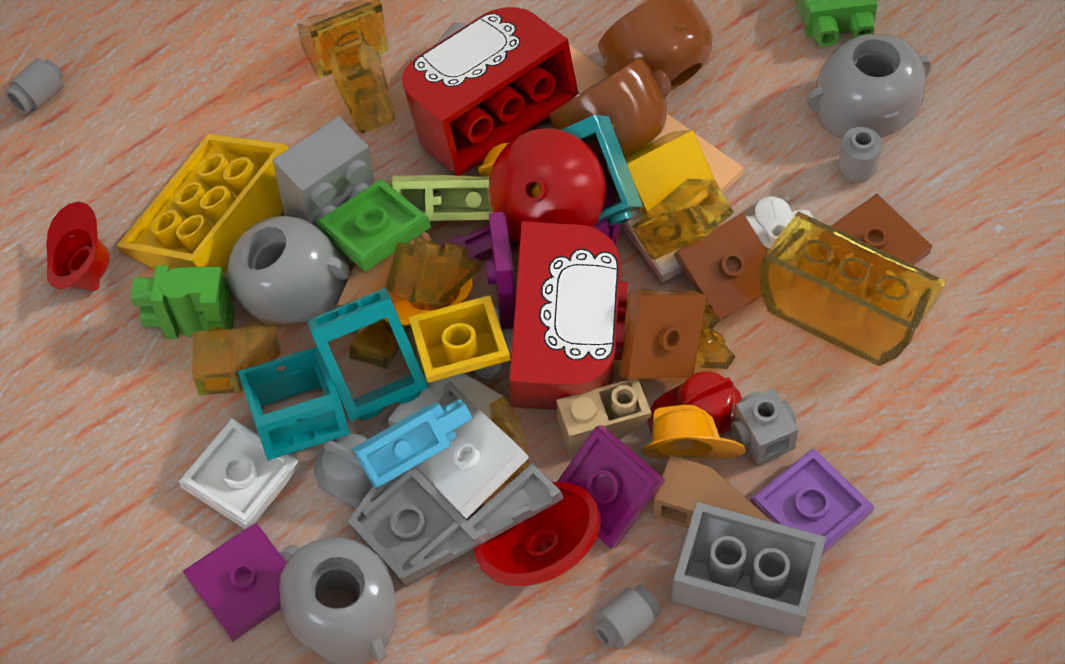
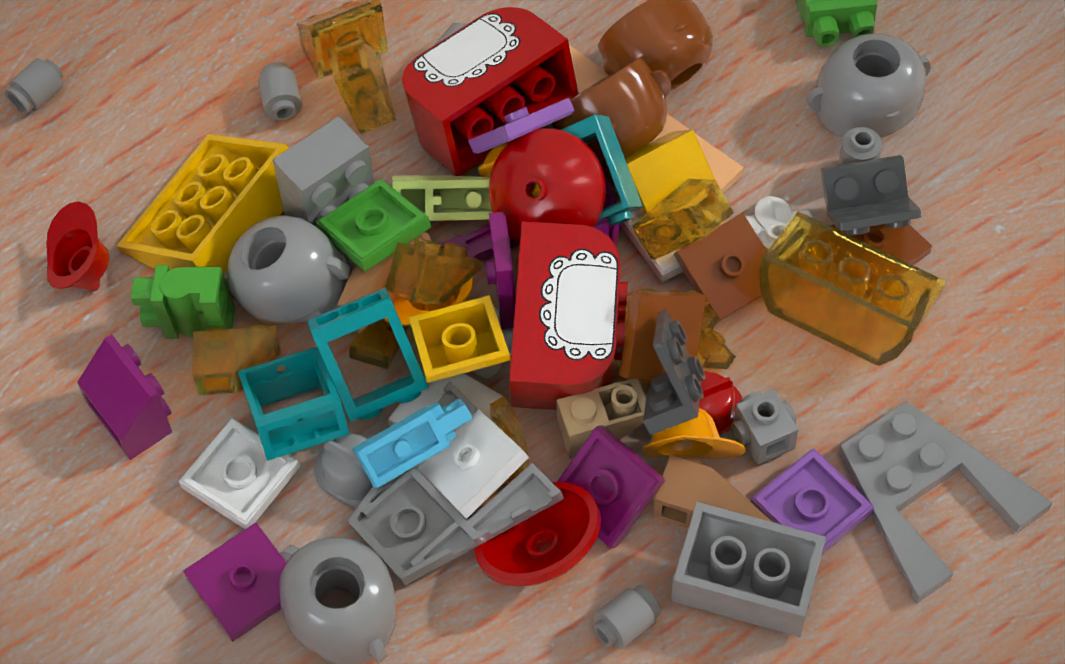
(125, 398): none -> magenta slope
(279, 91): none -> light grey brick
(521, 123): none -> medium lavender plate
(677, 392): none -> dark grey bracket
(868, 195): none -> dark grey bracket
(906, 458): none -> light grey wing

